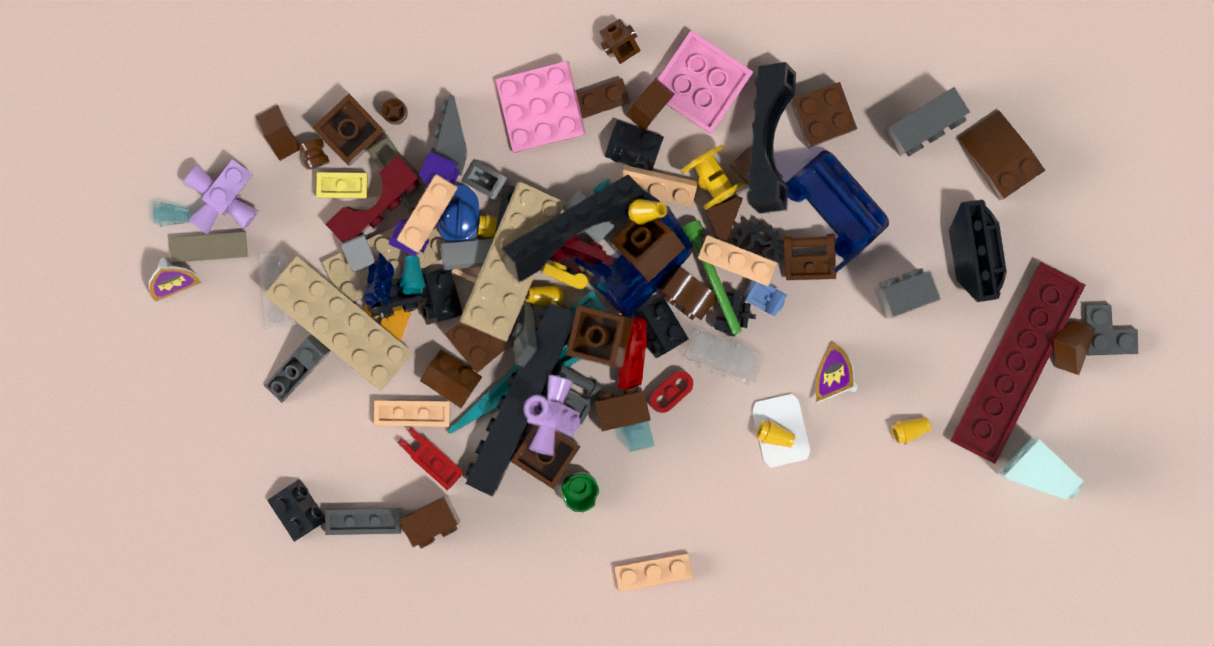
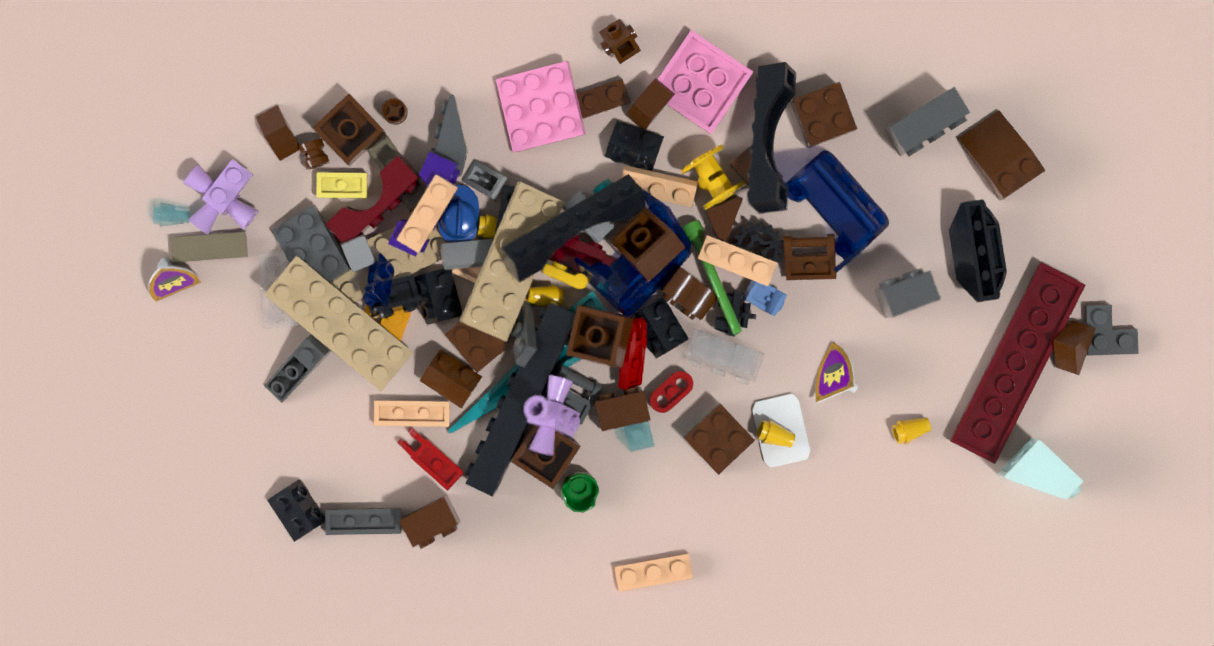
(313, 243): none -> dark grey plate
(412, 277): teal cone -> none
(645, 211): yellow cone -> none
(719, 438): none -> reddish brown brick

